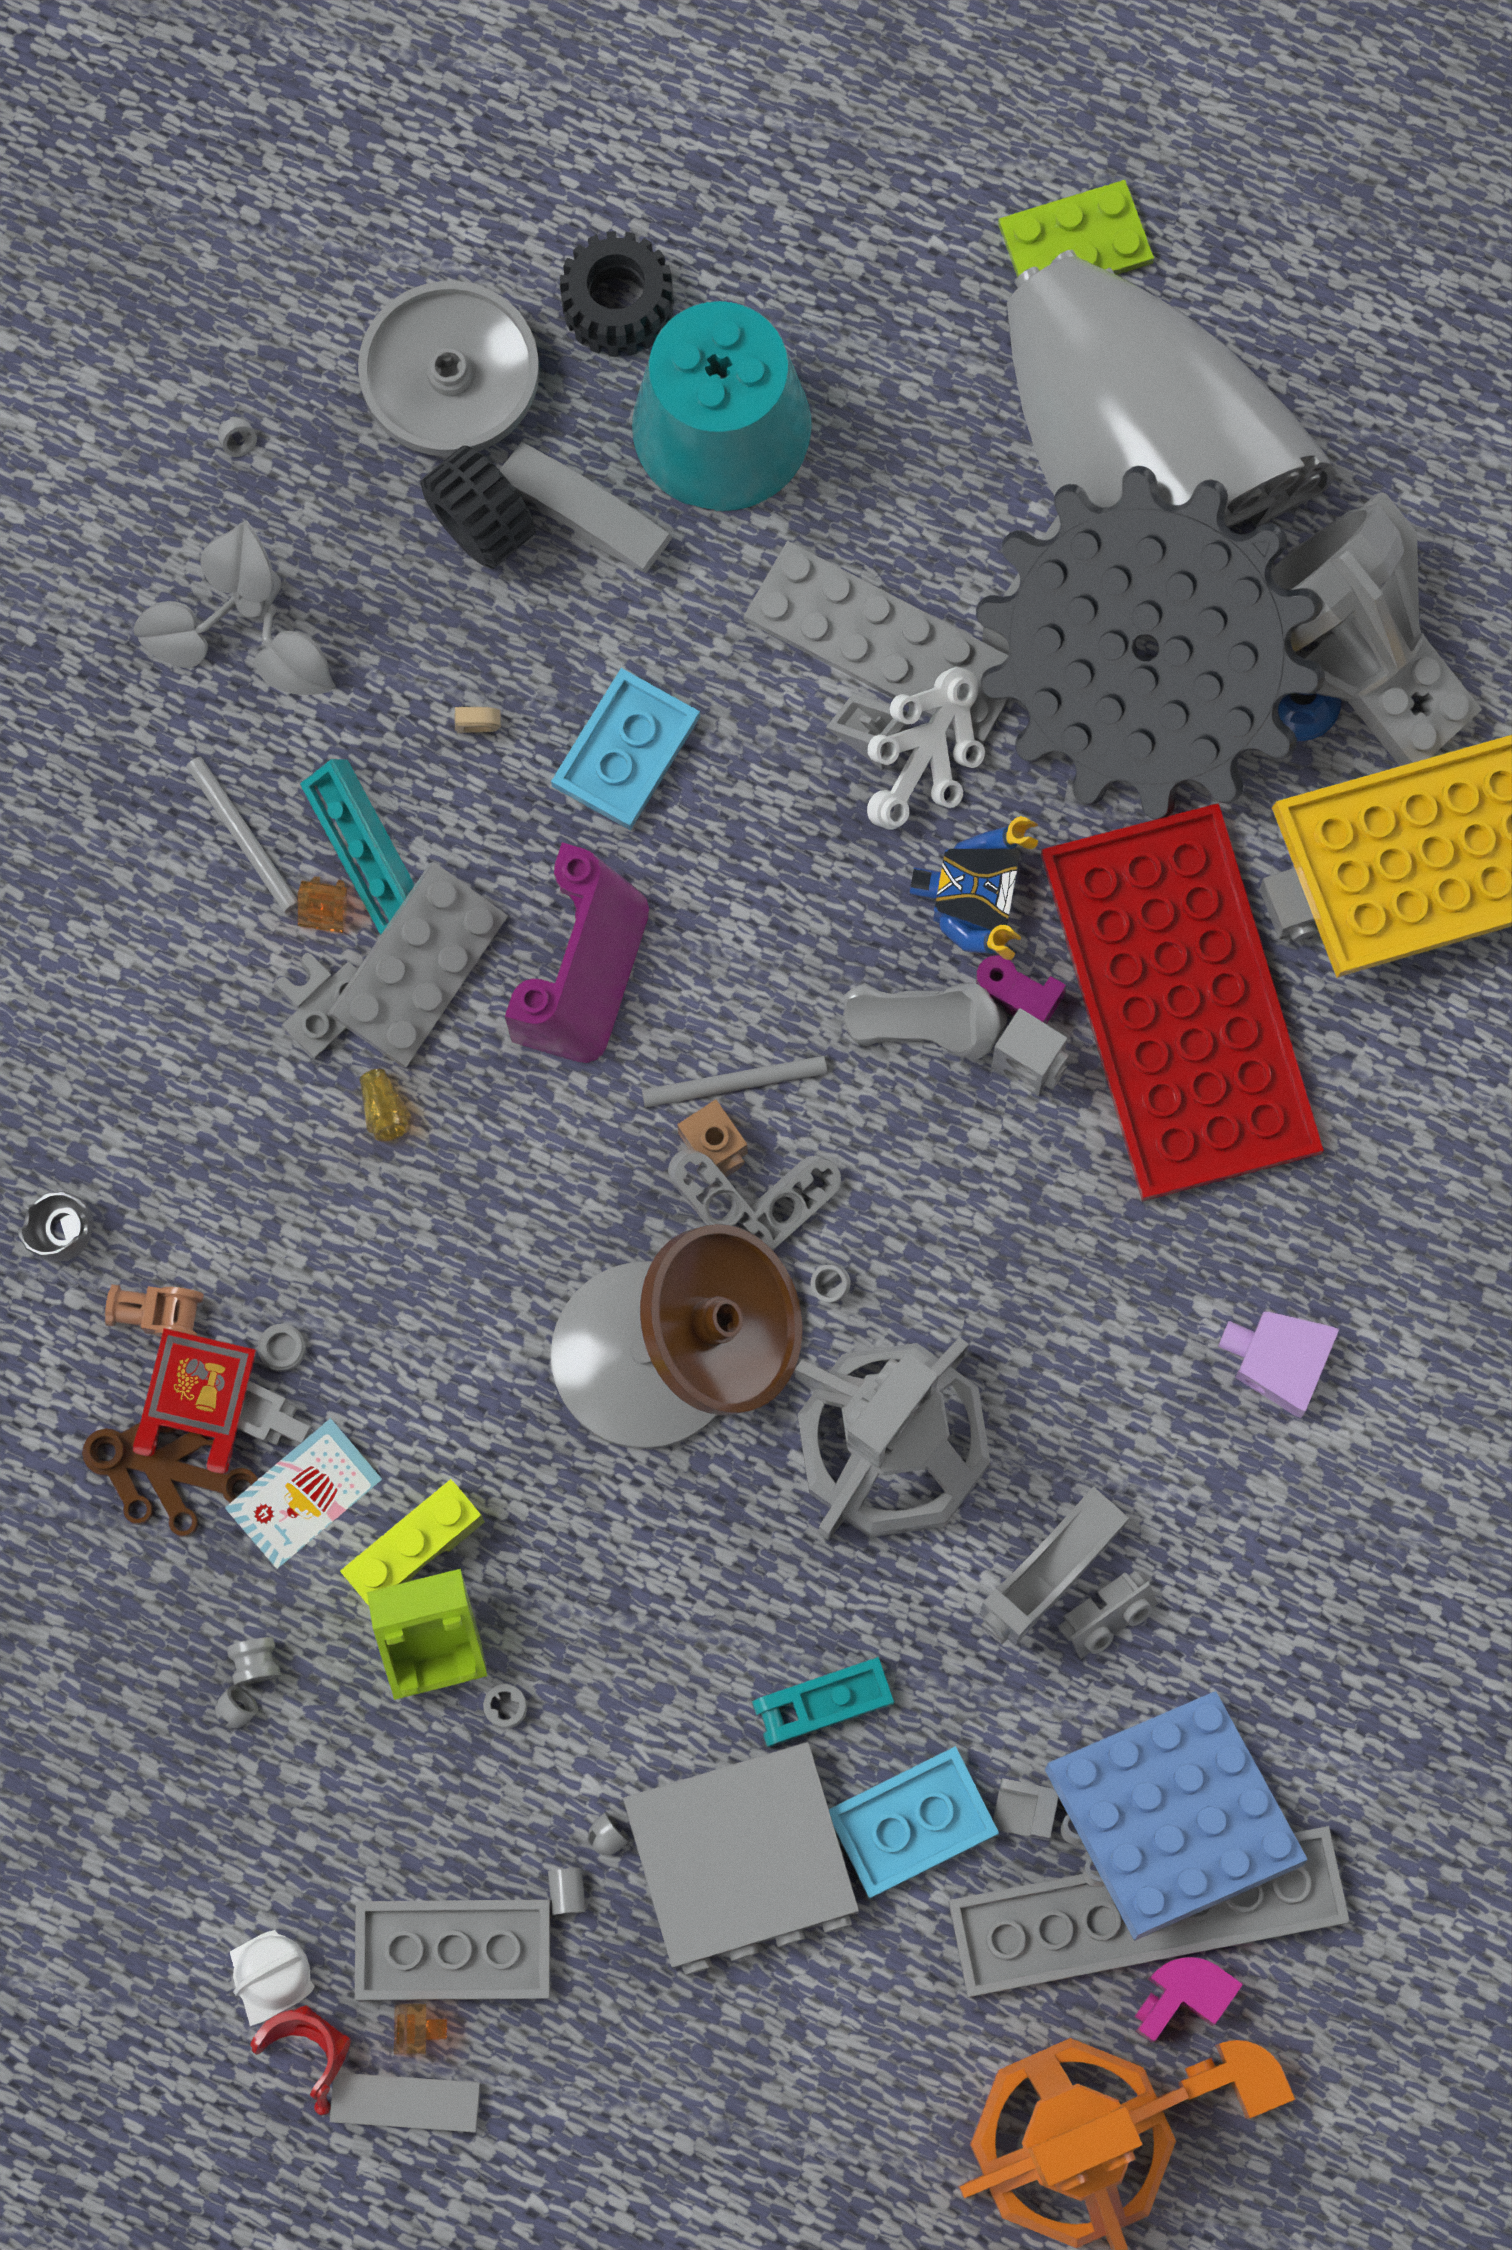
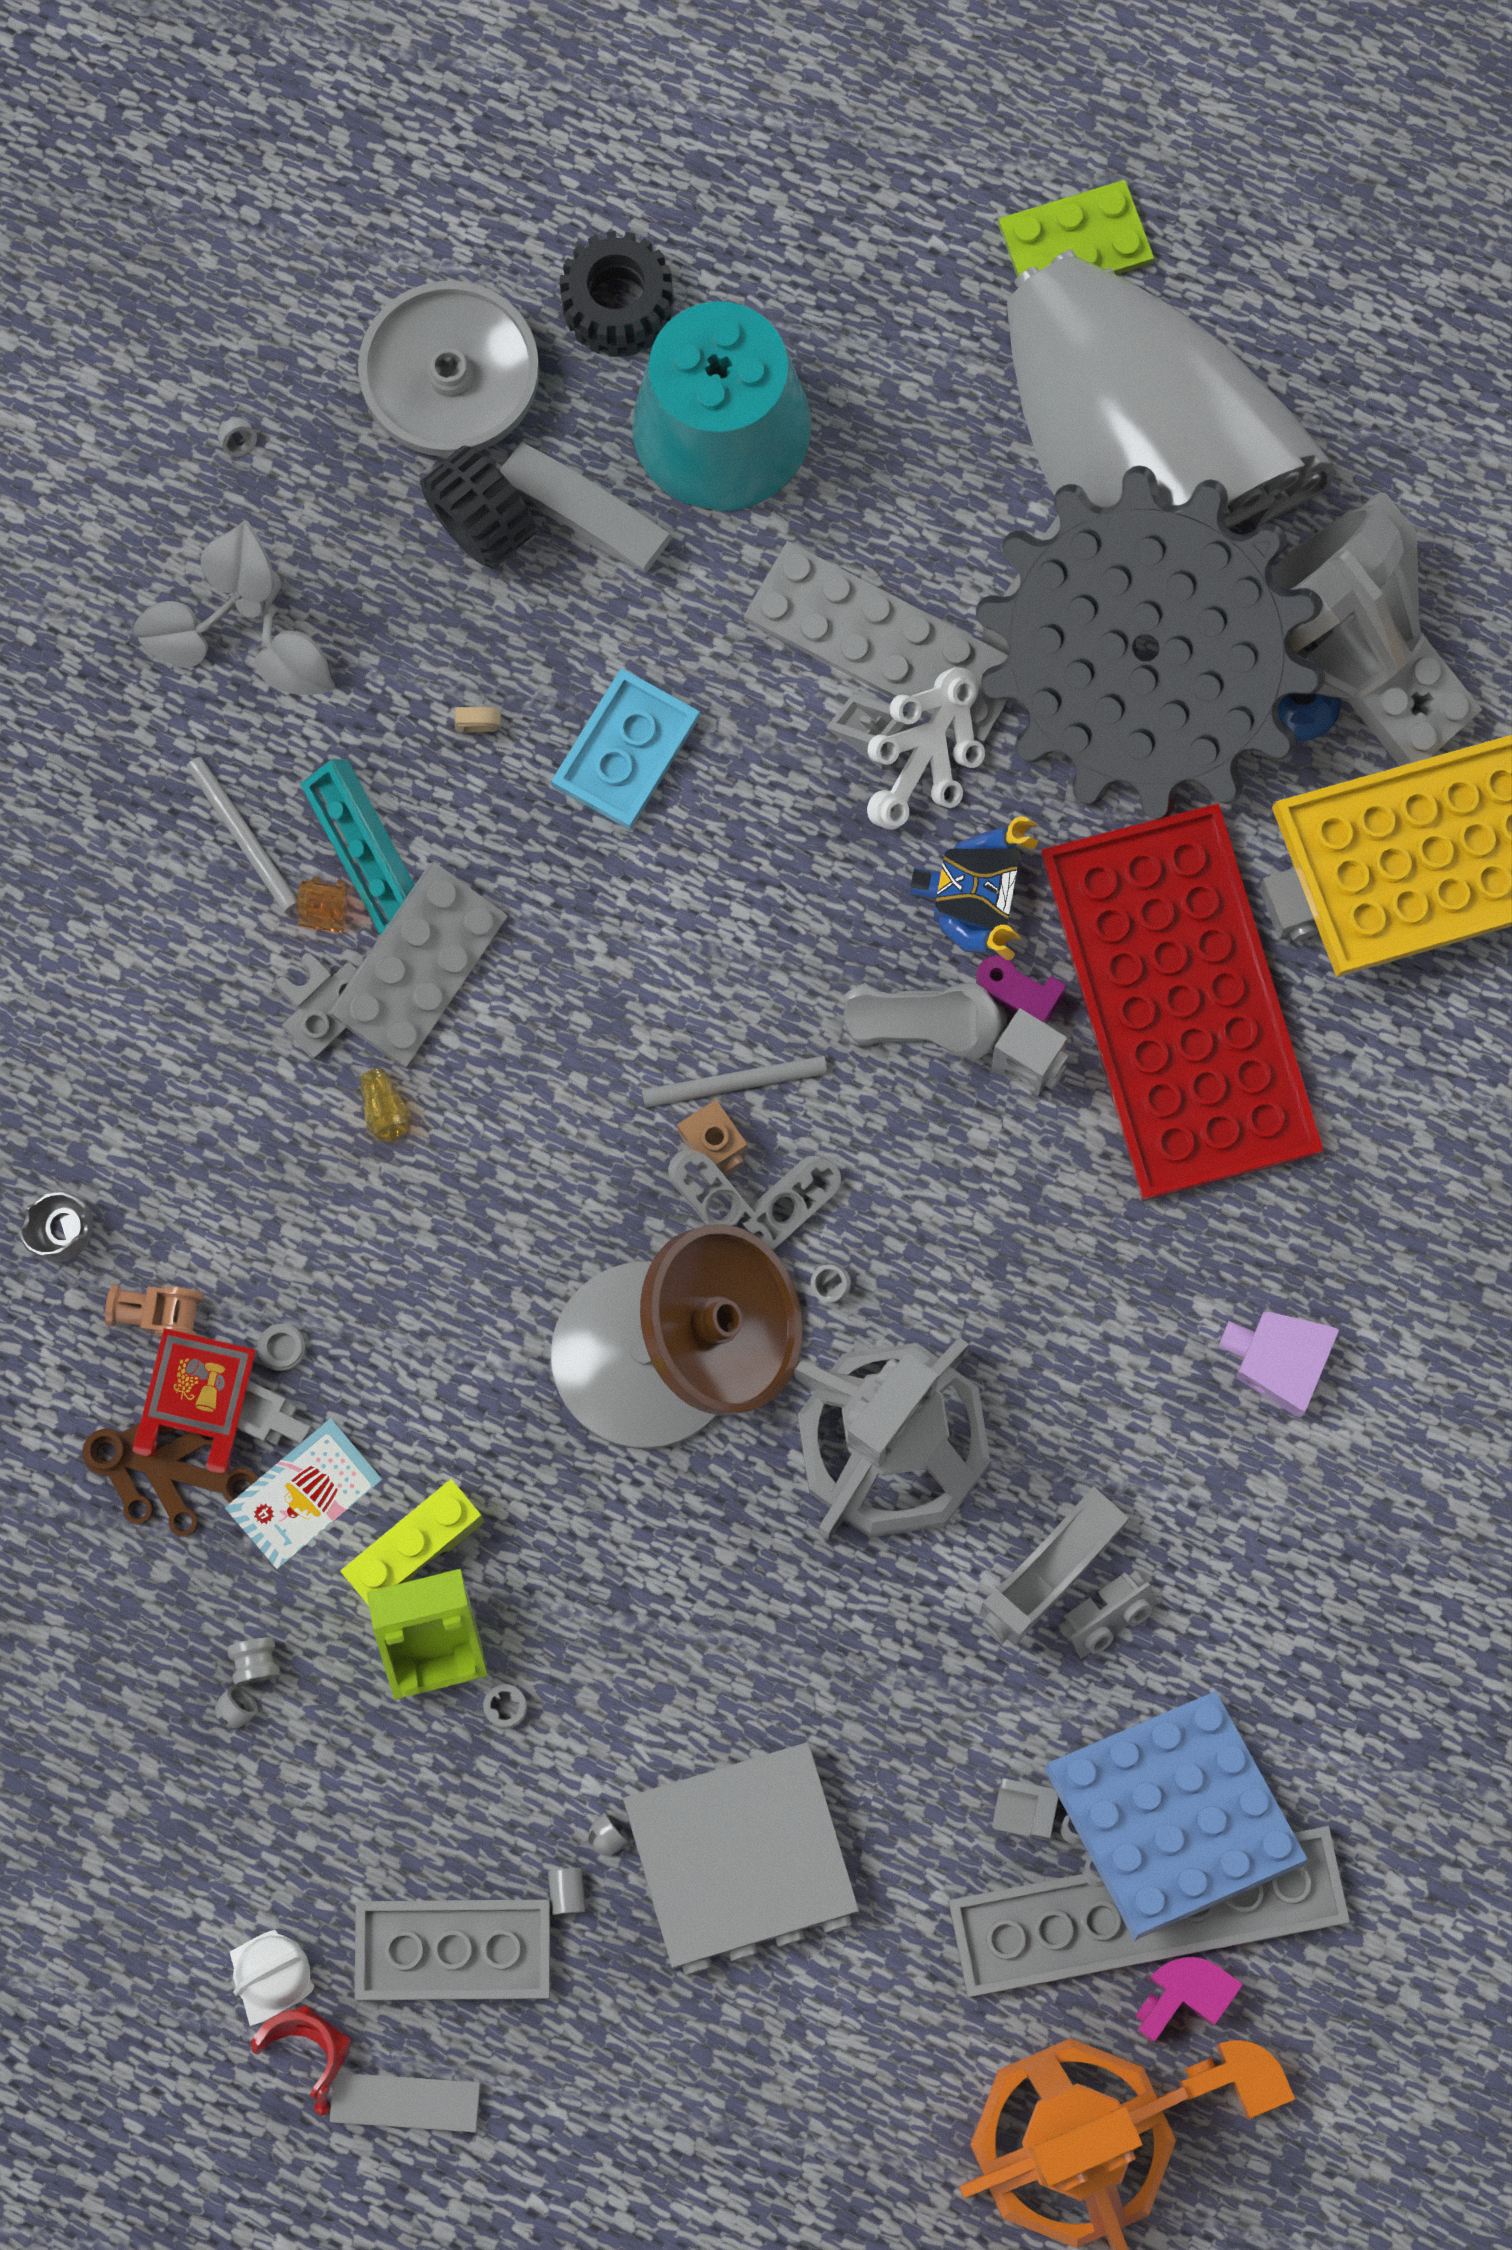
(413, 2029): clear orange tile -> none
(581, 1007): magenta windscreen -> none
(825, 1701): teal plate -> none
(912, 1822): medium azure plate -> none

